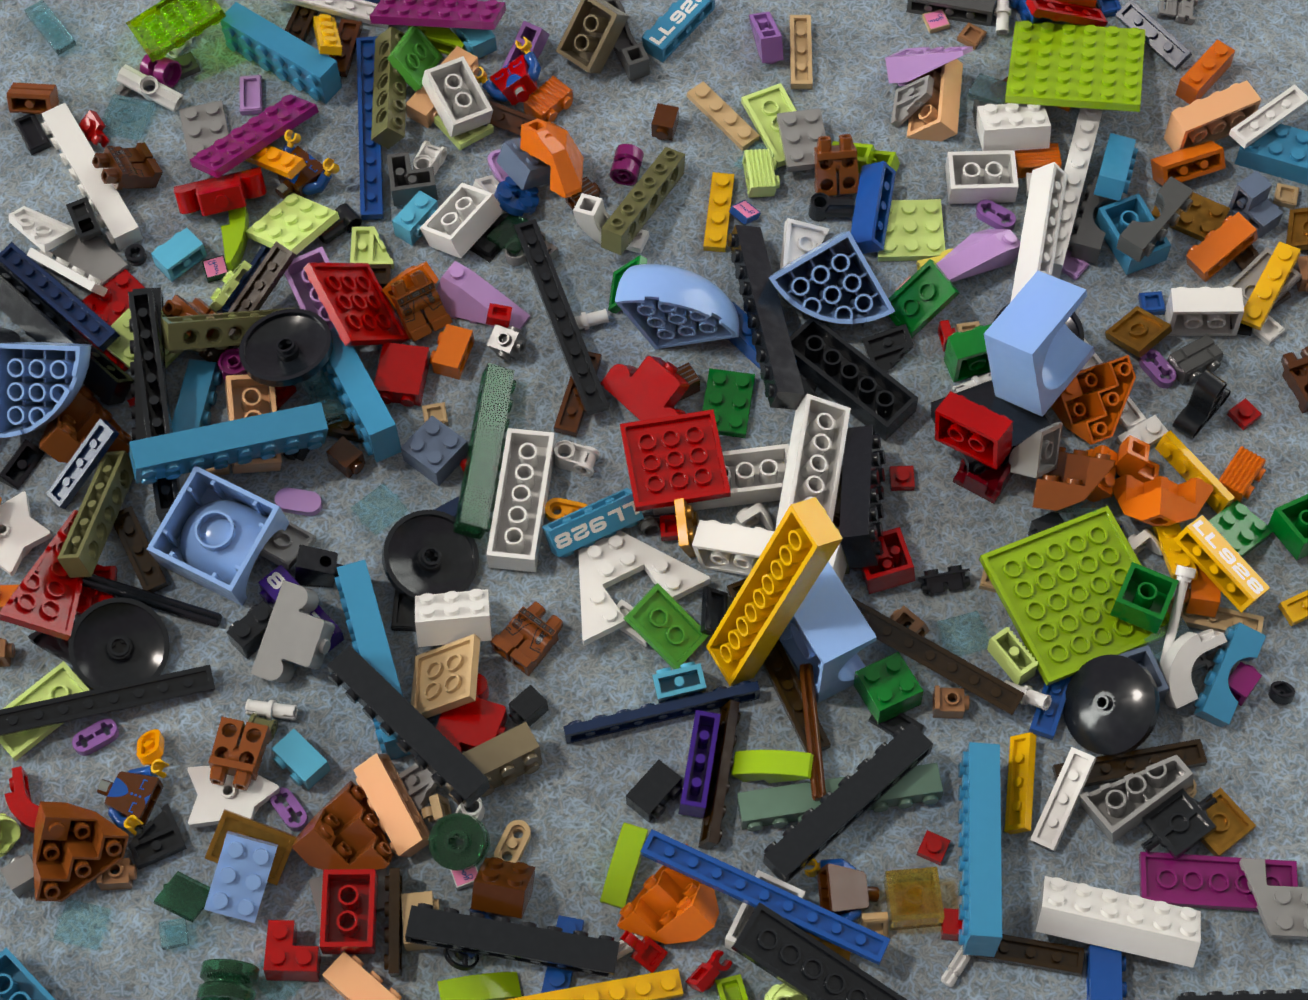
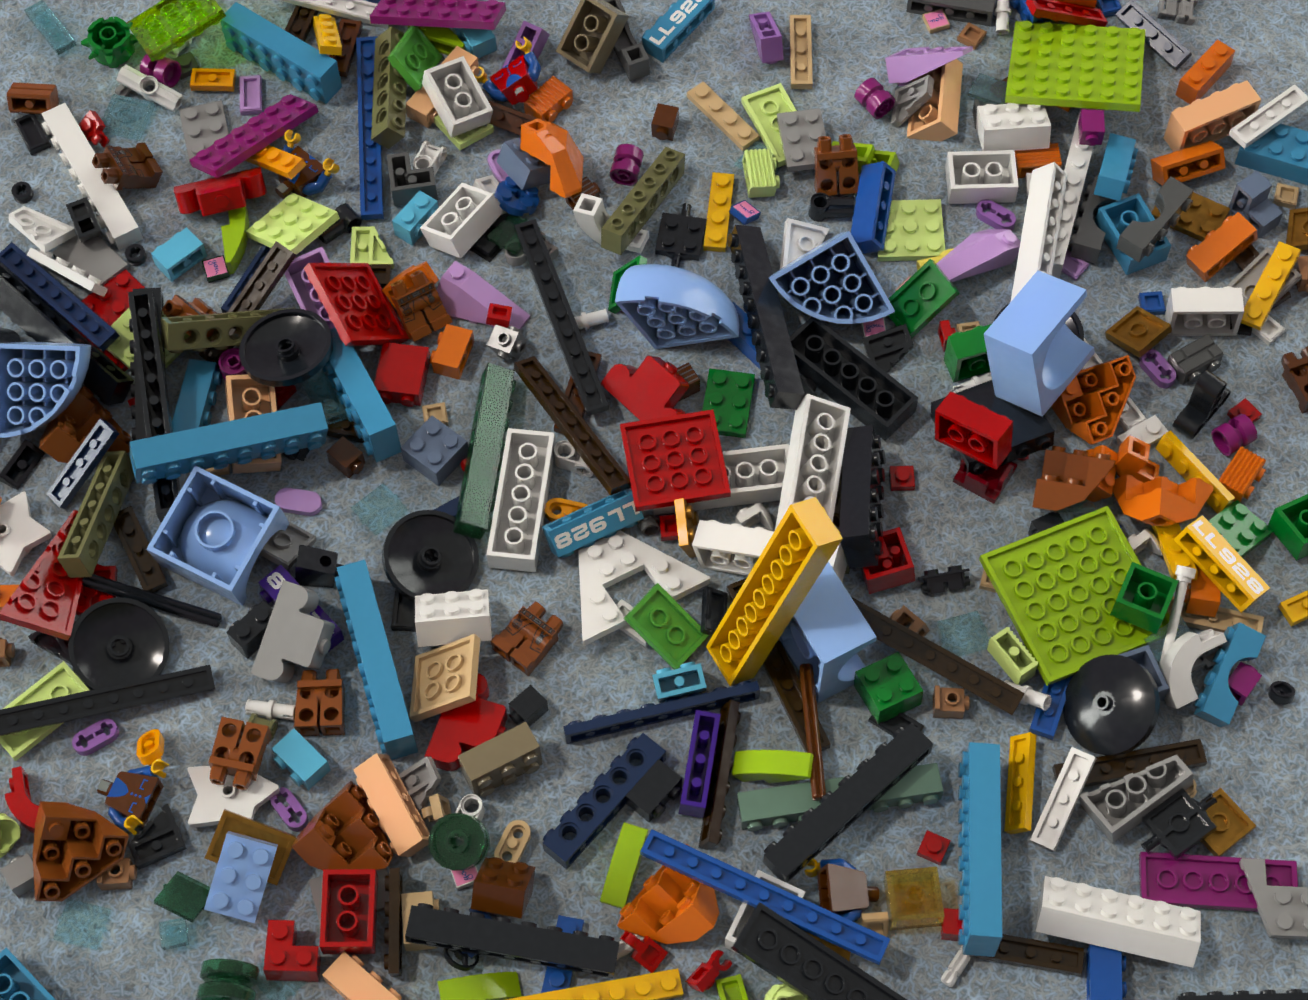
(22, 186): none -> black bush
(110, 41): none -> green brick
(212, 79): none -> light orange plate
(230, 281): yellowish green wing -> none
(320, 704): none -> dark orange hips
(408, 726): black brick -> none
(567, 851): none -> dark blue brick
(572, 425): none -> dark brown plate
(680, 236): none -> black plate
(873, 327): none -> bright pink tile
(874, 98): none -> magenta wheel
(1037, 453): light grey slope -> none
(1091, 127): none -> magenta brick
(1234, 434): none -> magenta wheel

